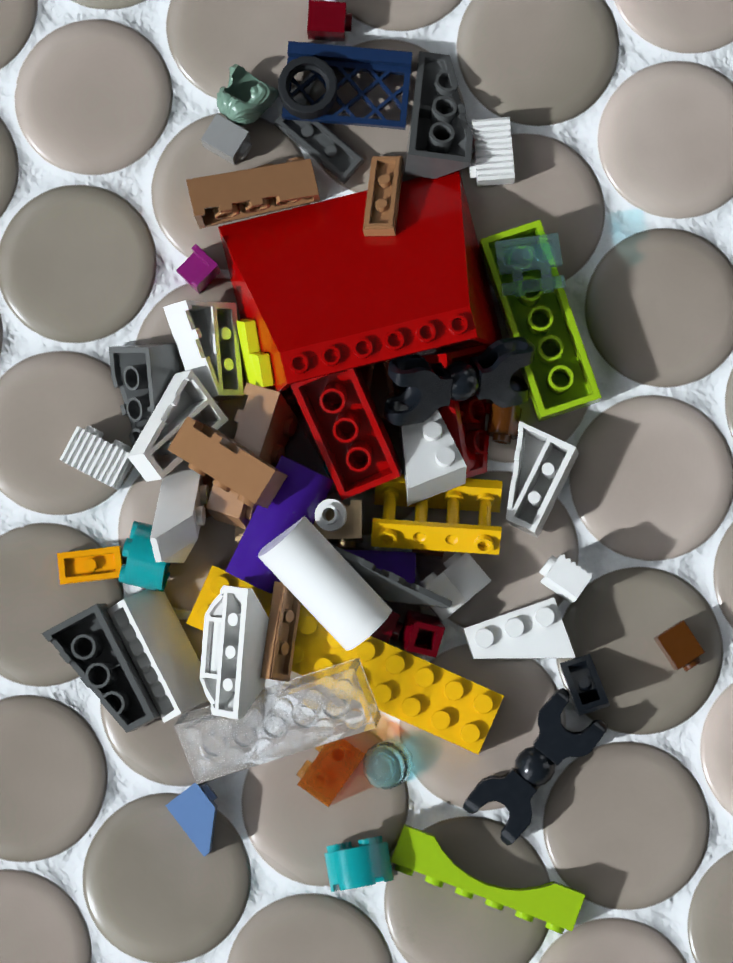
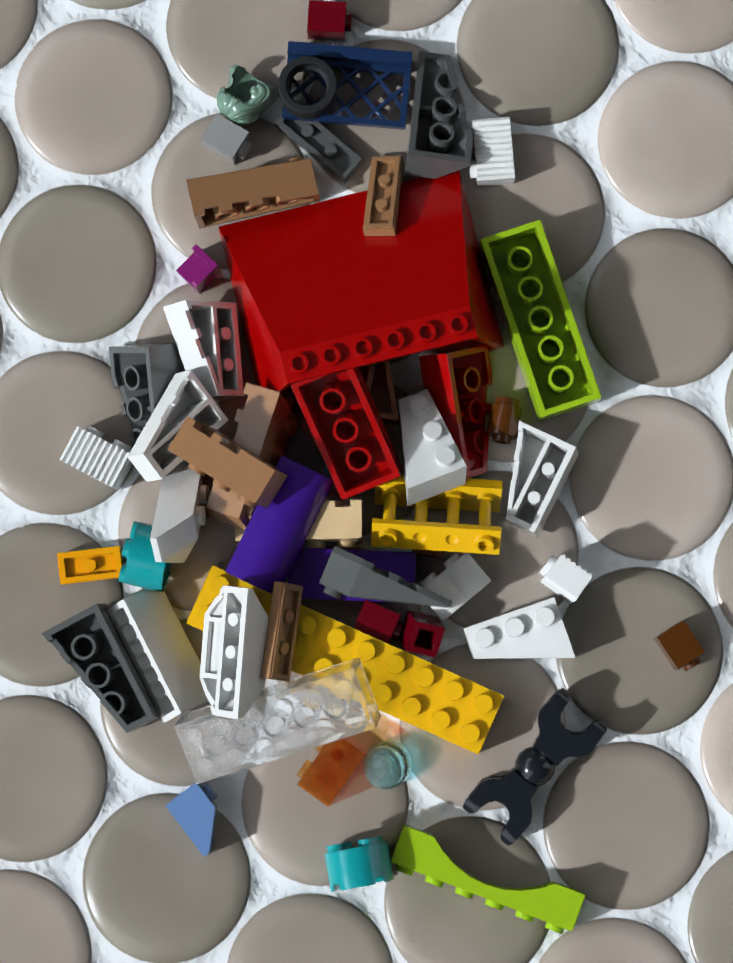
(256, 363): neon yellow tile -> none
(325, 584): white brick -> none
(339, 517): white plate -> none
(433, 385): black piece -> none
(526, 255): clear light blue plate -> none
(584, 685): black slope -> none

